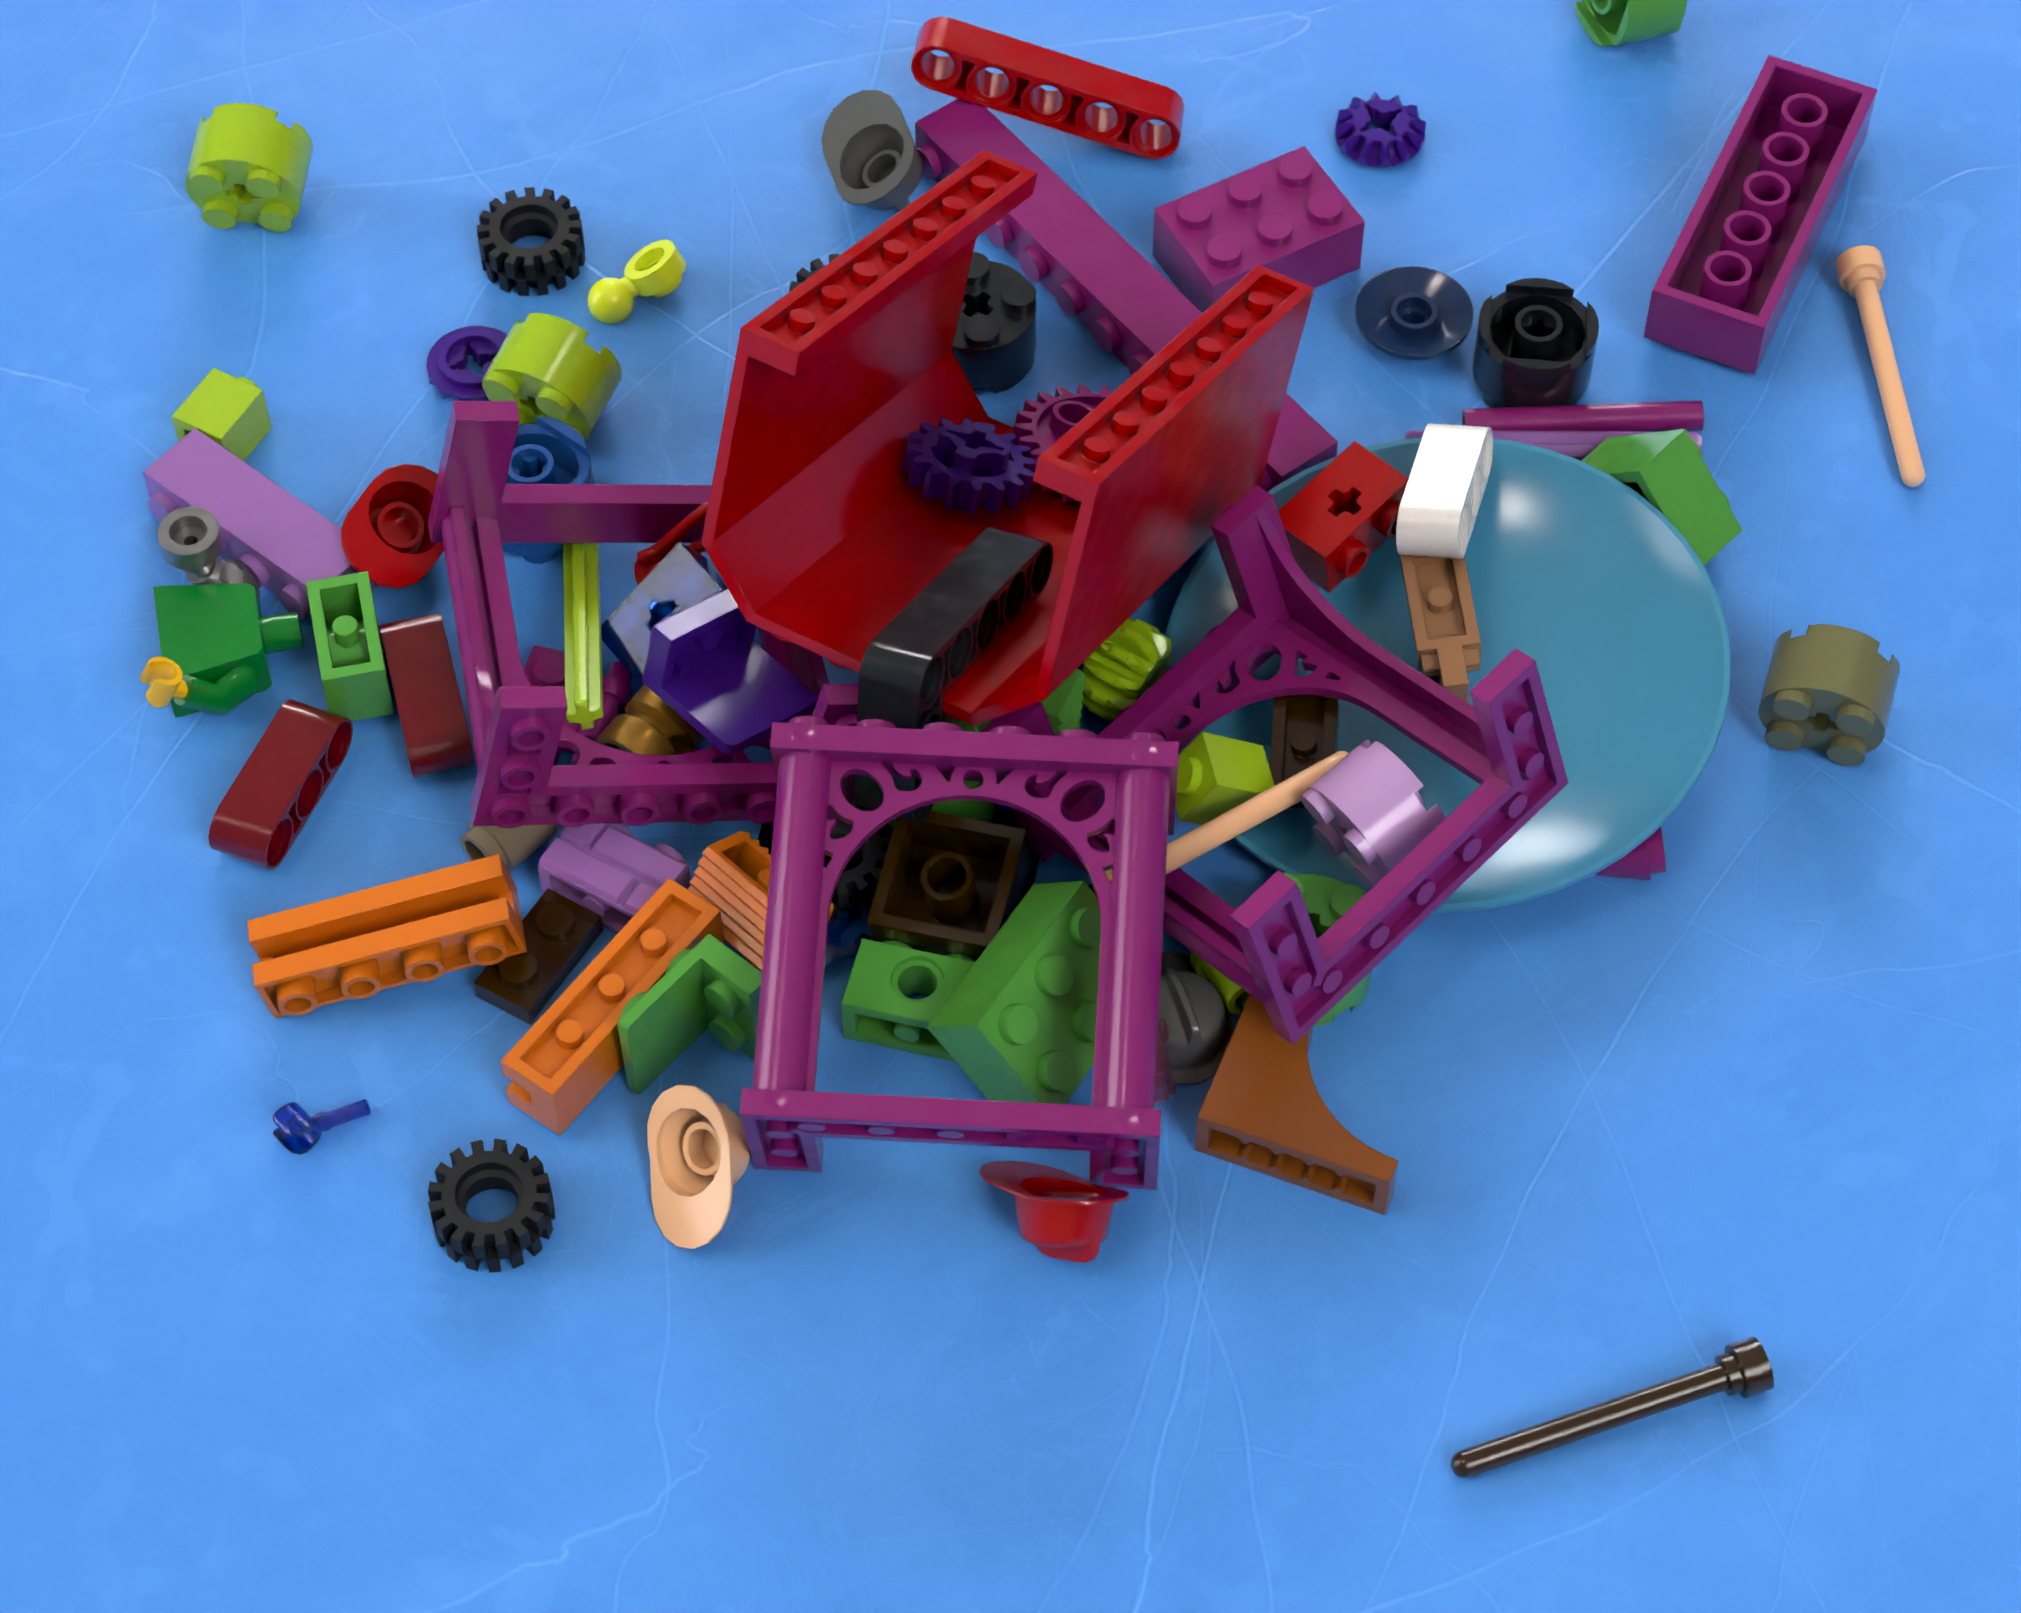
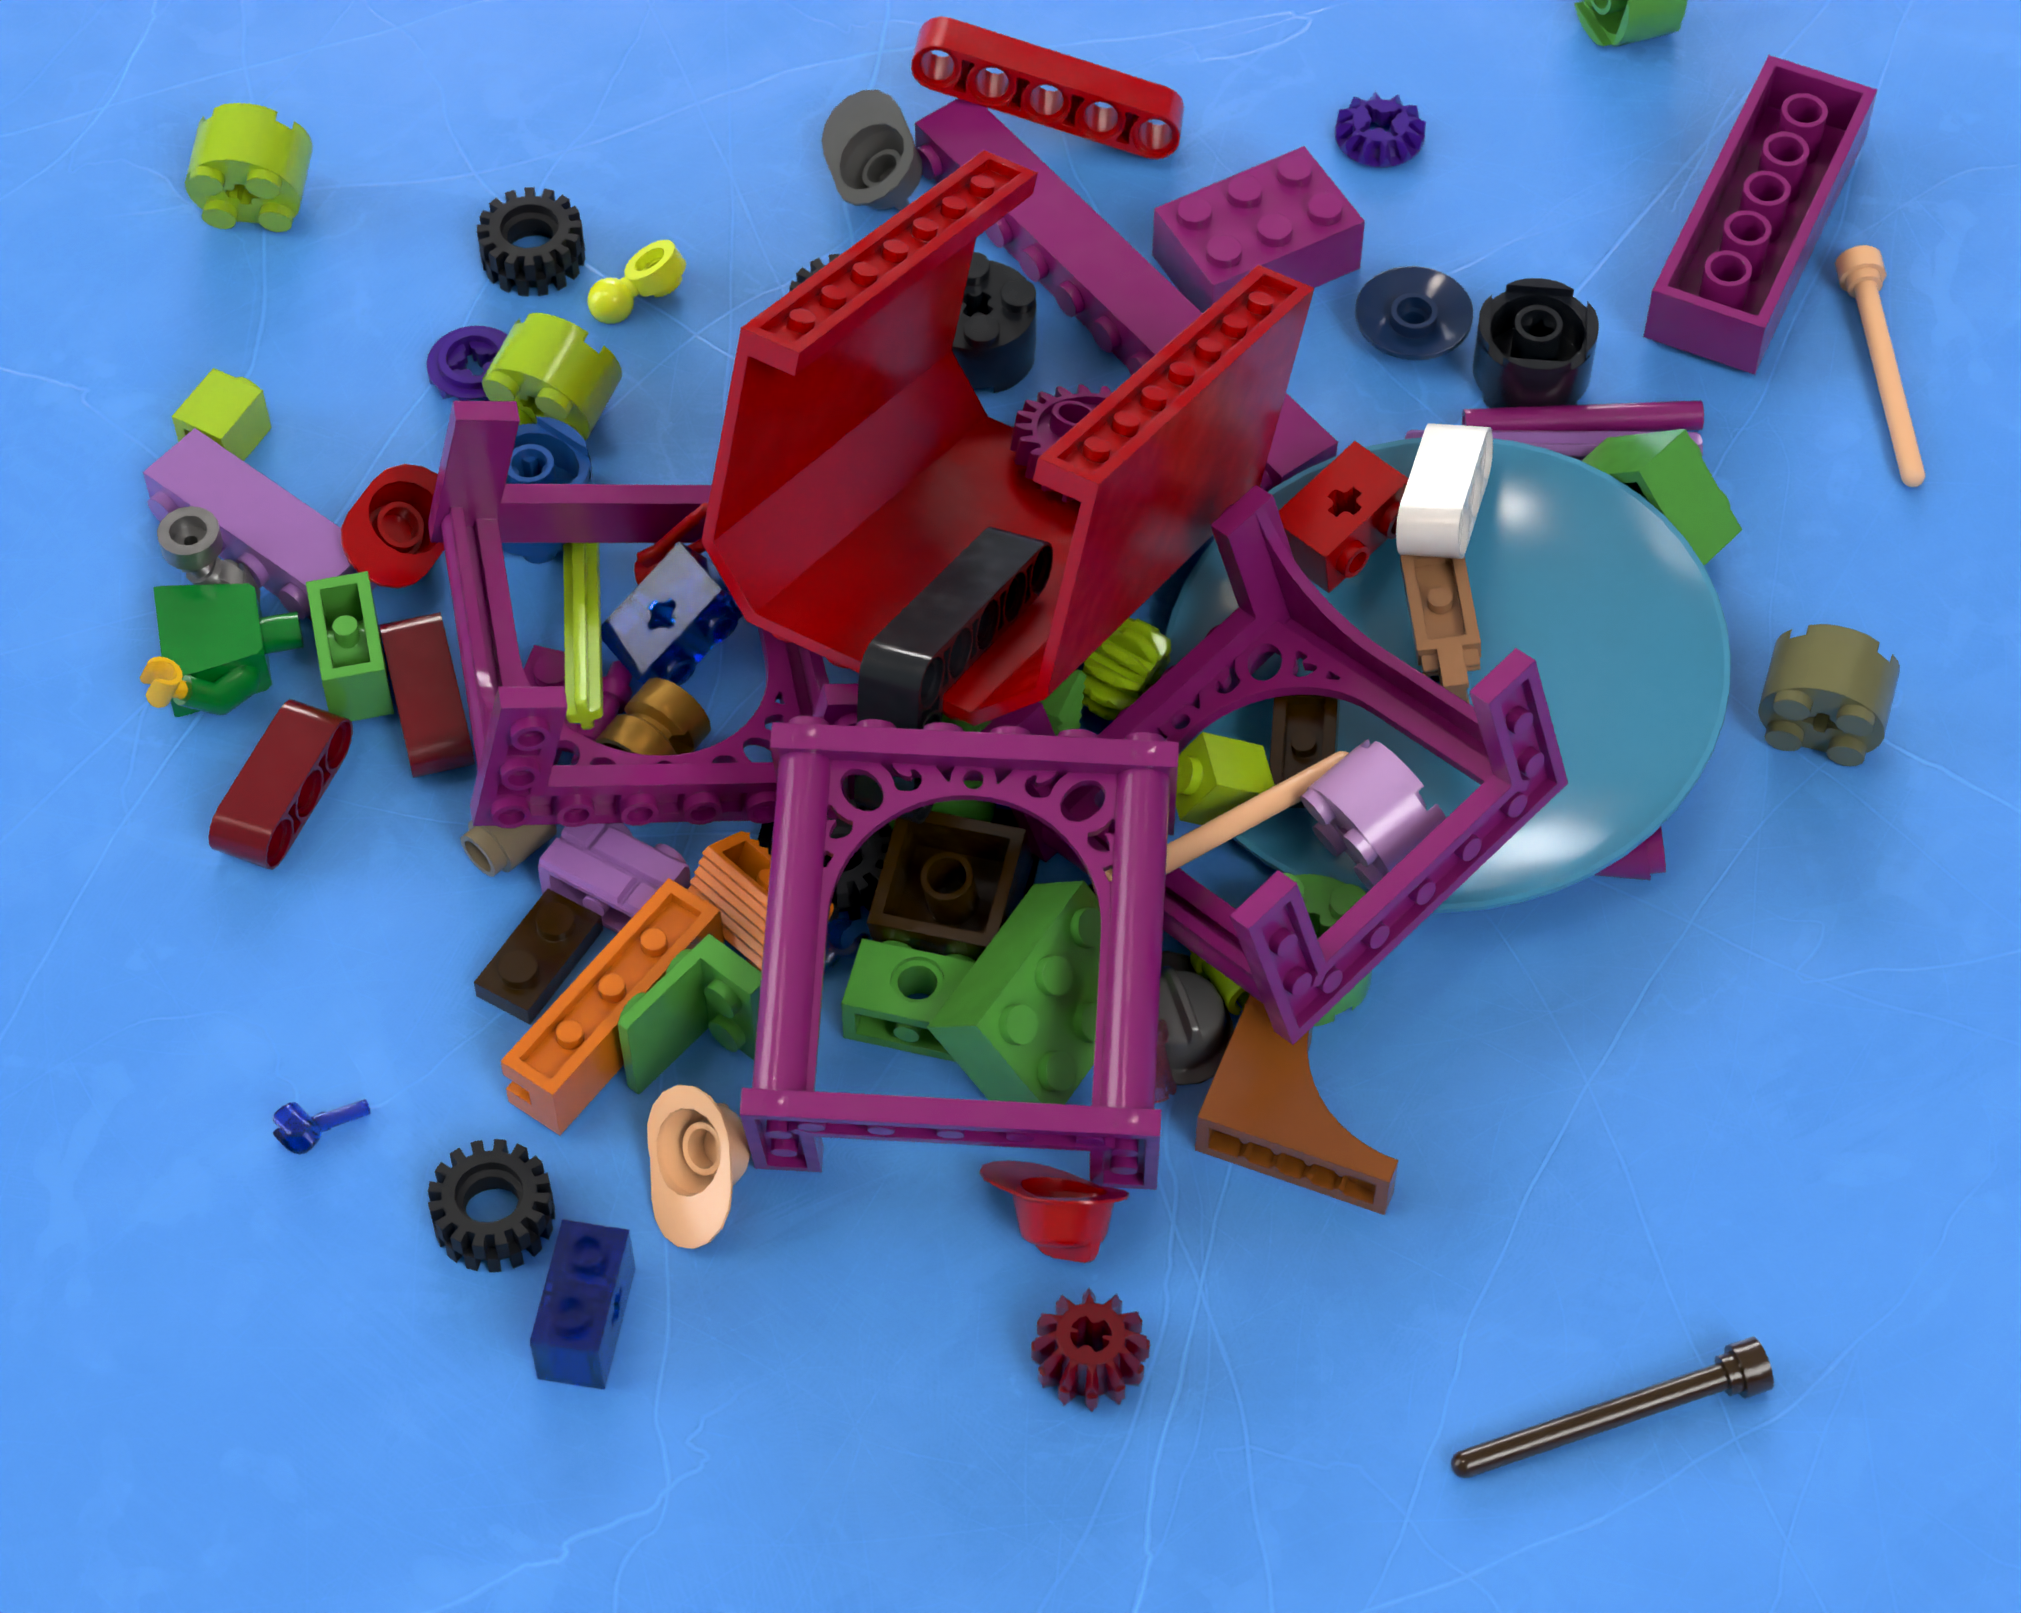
(386, 936): orange brick -> none
(583, 1304): none -> clear blue brick
(720, 677): dark purple bracket -> none
(969, 466): dark purple gear -> none
(1090, 1349): none -> dark red gear

